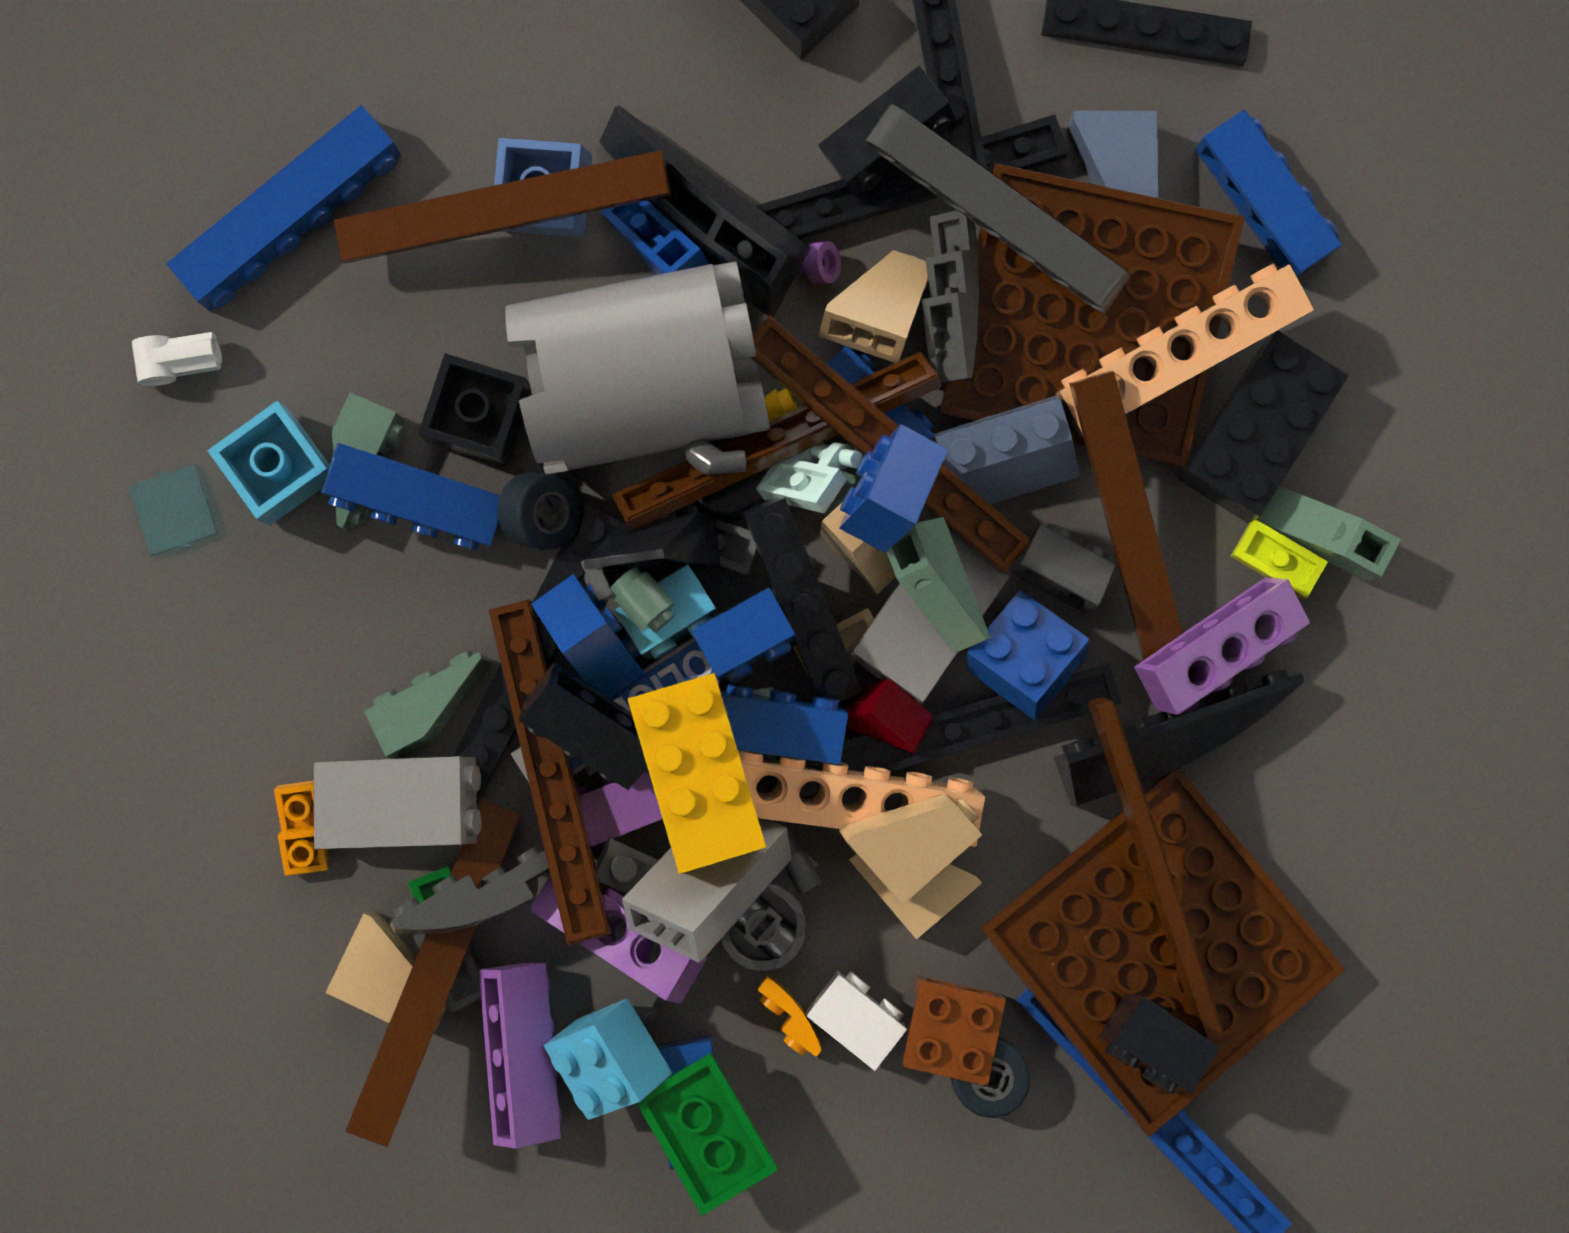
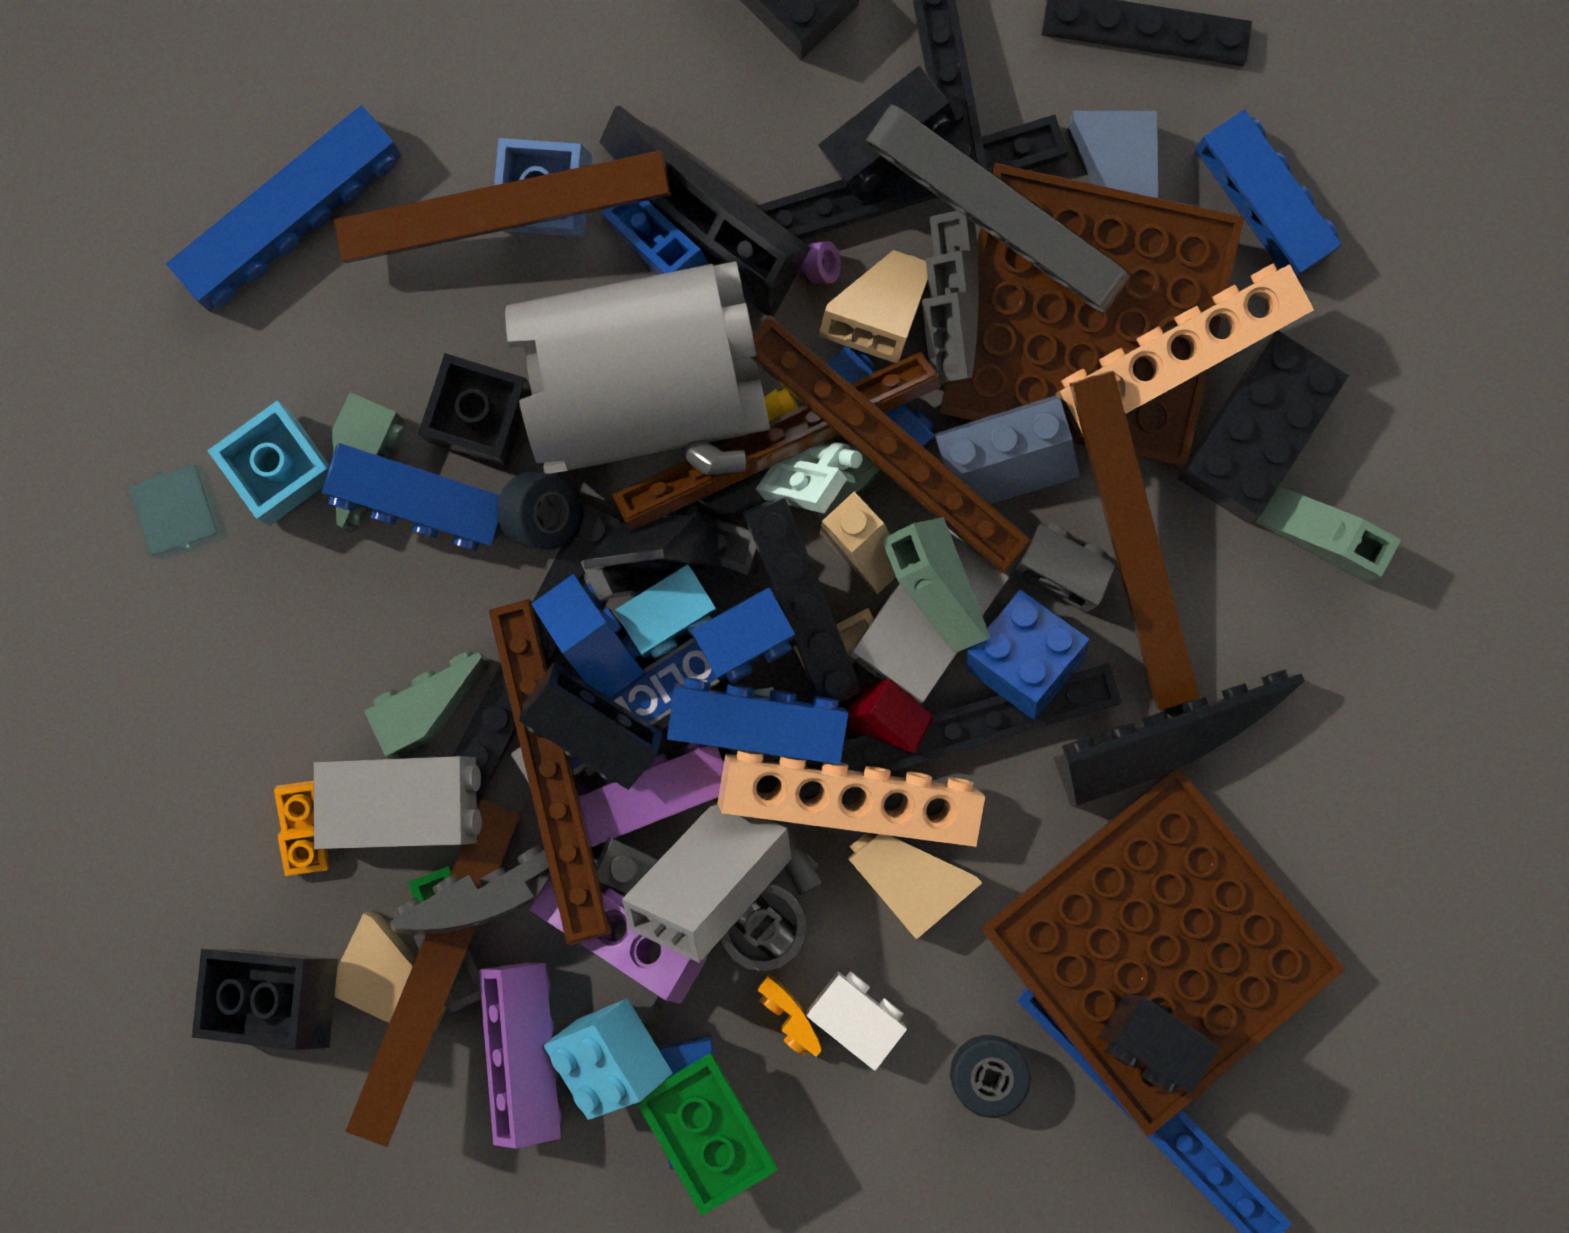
(163, 359): white piece -> none
(265, 999): none -> black brick
(643, 600): sand green brick -> none
(696, 773): yellow brick -> none
(891, 488): blue brick -> none
(913, 842): tan slope -> none
(953, 1030): dark orange bracket -> none
(1156, 868): reddish brown tile -> none
(1167, 669): medium lavender brick -> none
(1278, 557): neon yellow plate -> none

